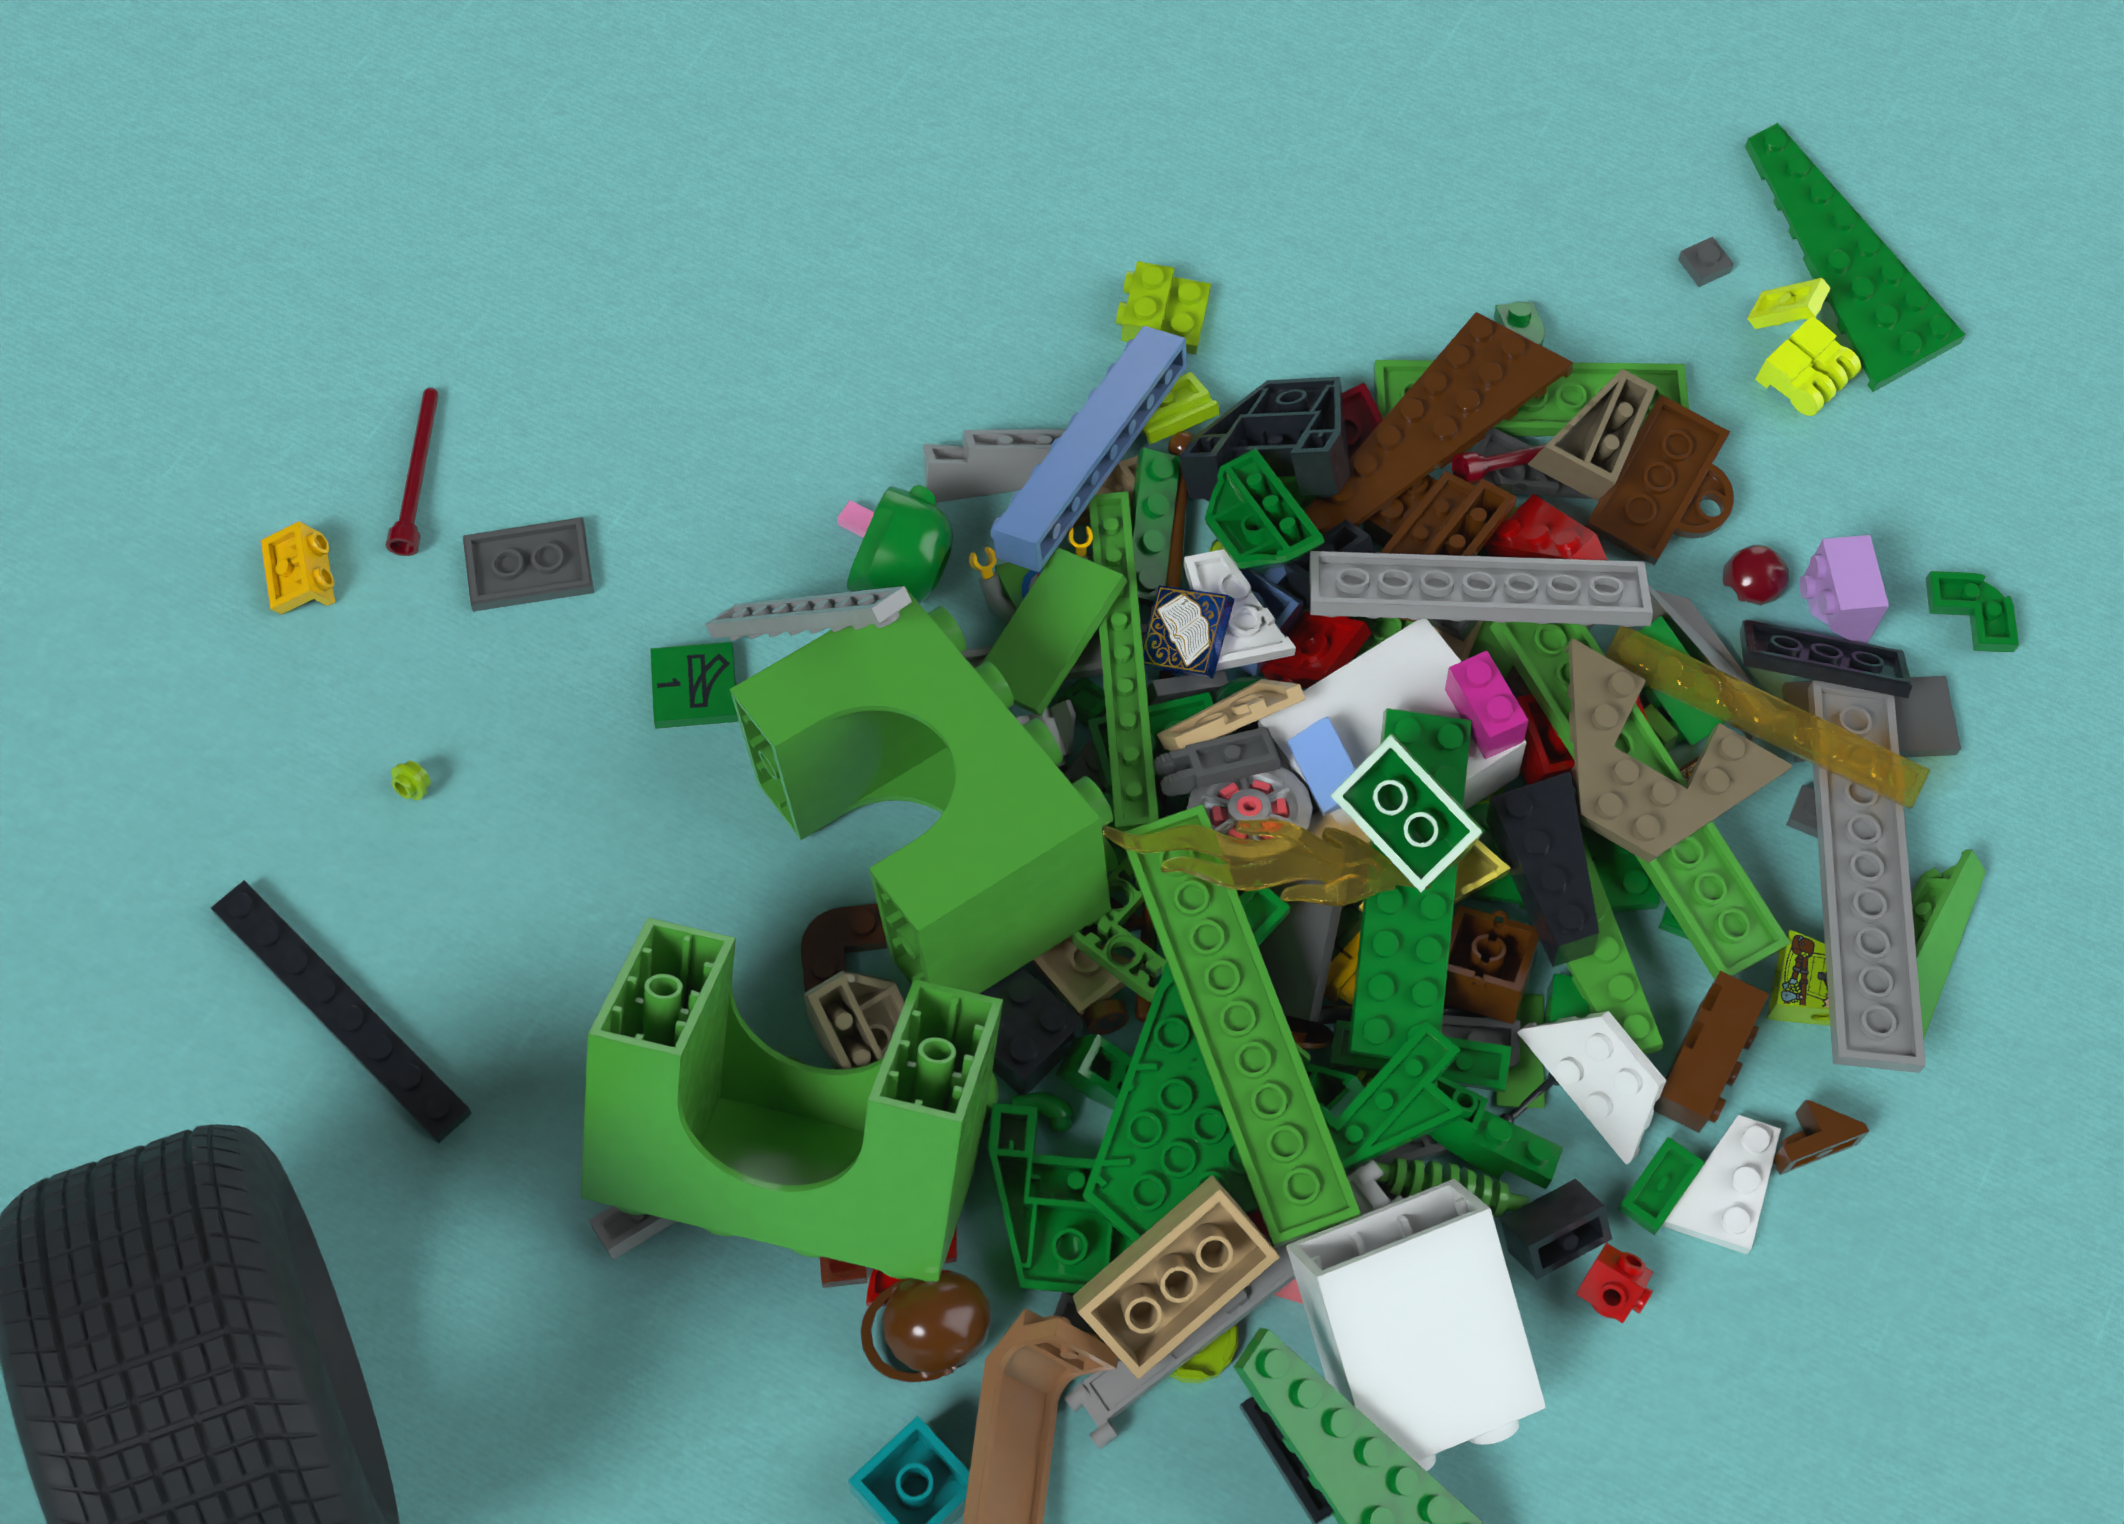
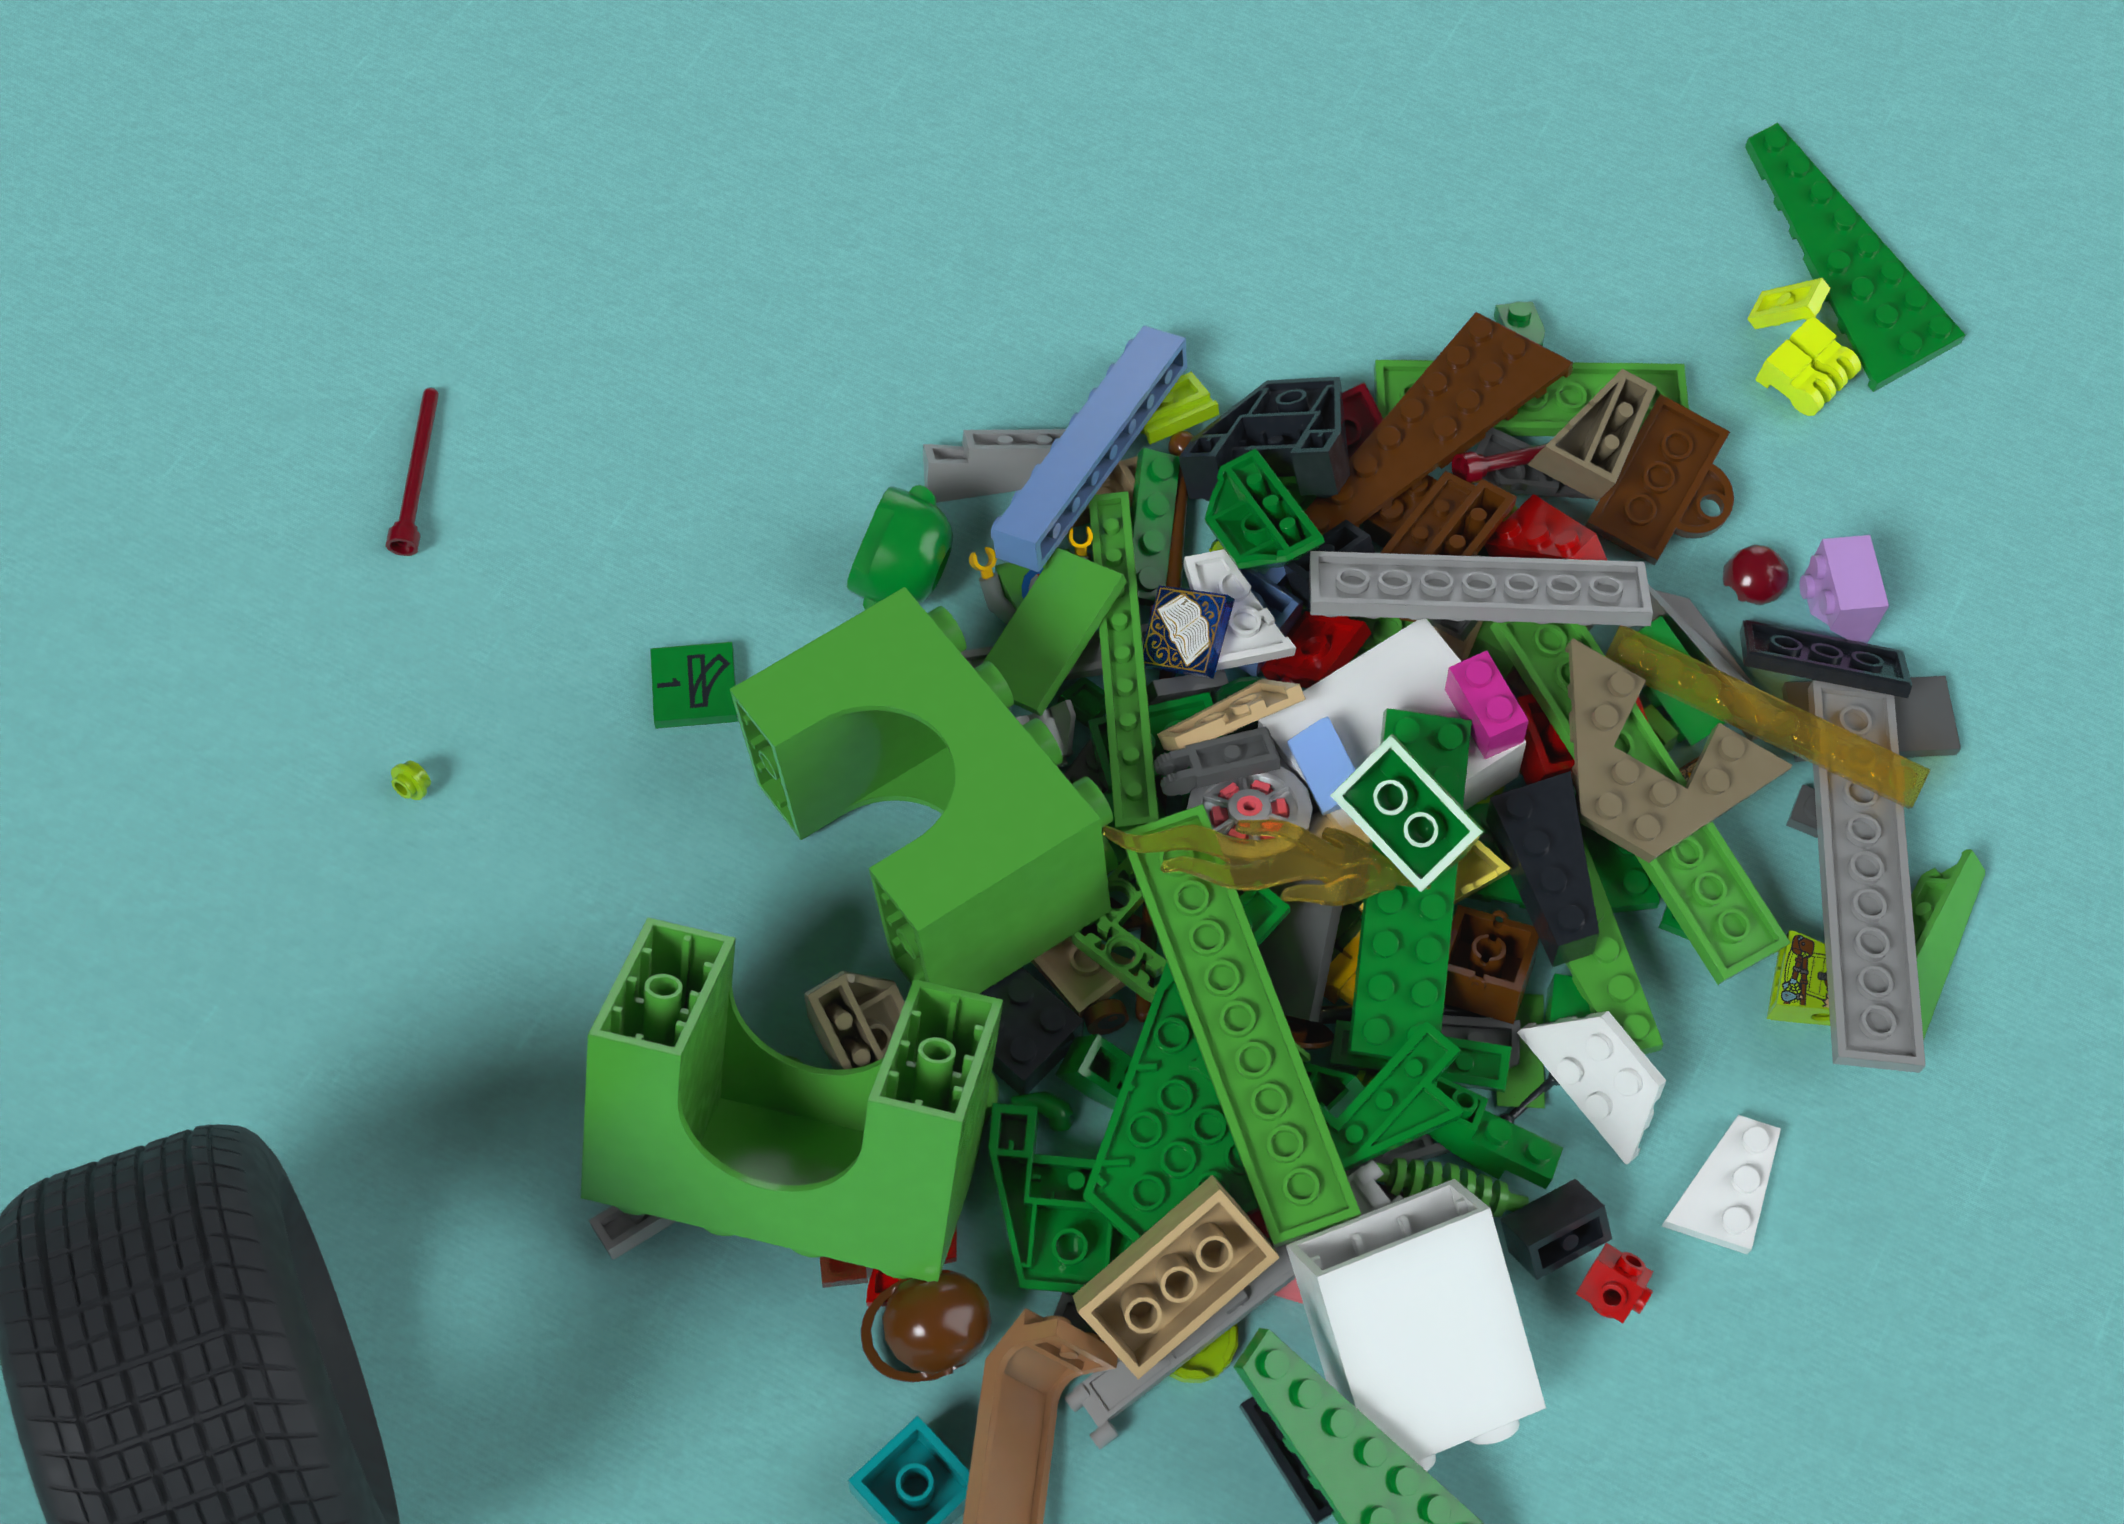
(297, 568): yellow bracket -> none
(341, 1011): black plate -> none
(528, 564): dark grey tile -> none
(811, 613): light grey plate -> none
(837, 933): reddish brown plate -> none
(855, 518): bright pink piece -> none
(1163, 304): lime plate -> none
(1661, 1185): green plate -> none
(1705, 261): dark grey plate -> none
(1710, 1052): reddish brown wedge -> none
(1823, 1135): reddish brown slope -> none
(1989, 612): green plate -> none

